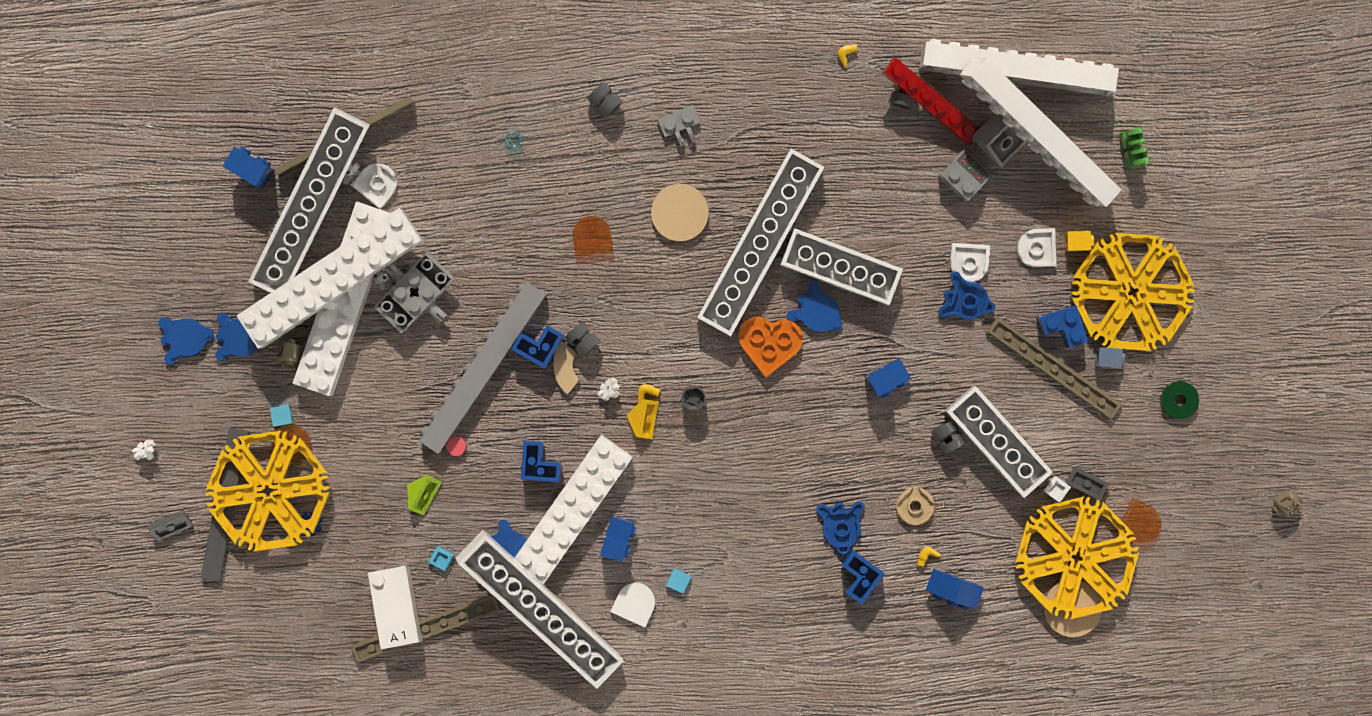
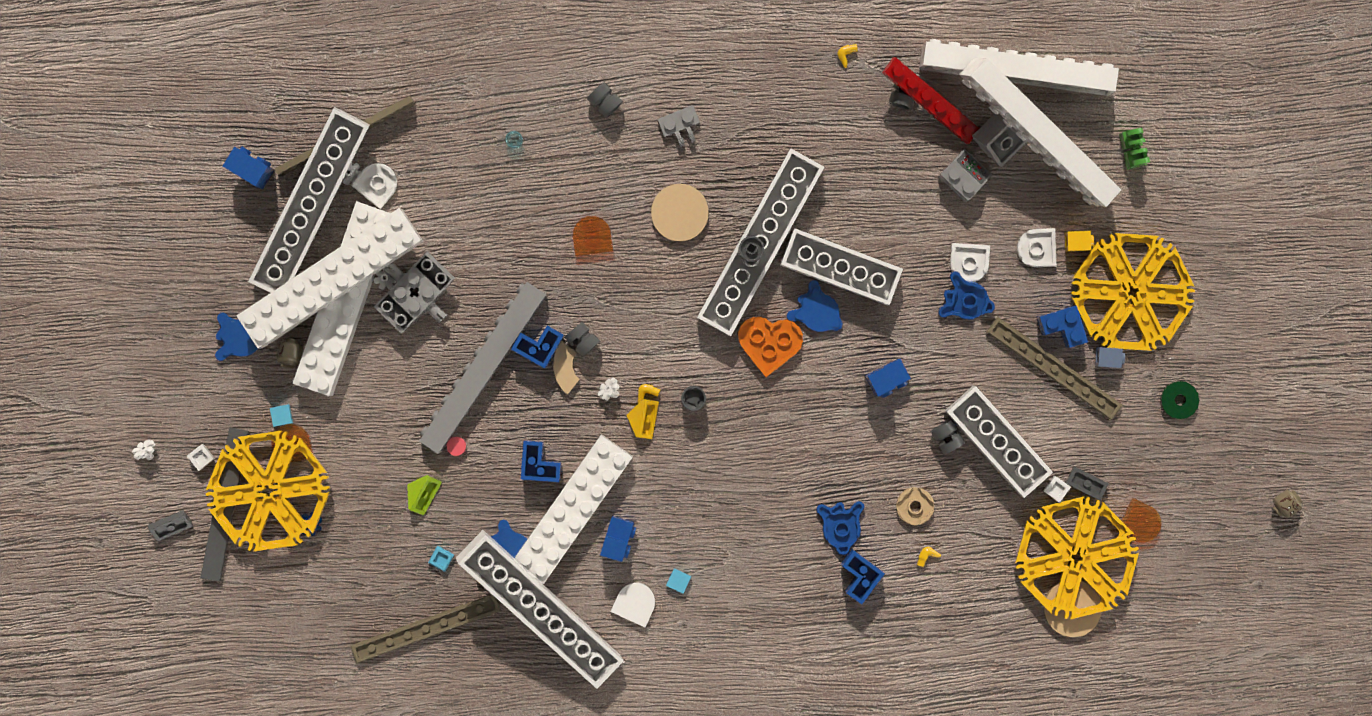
(184, 337): blue tile -> none
(200, 457): none -> white plate
(395, 607): white brick -> none
(751, 249): none -> dark grey wheel
(954, 589): blue brick -> none

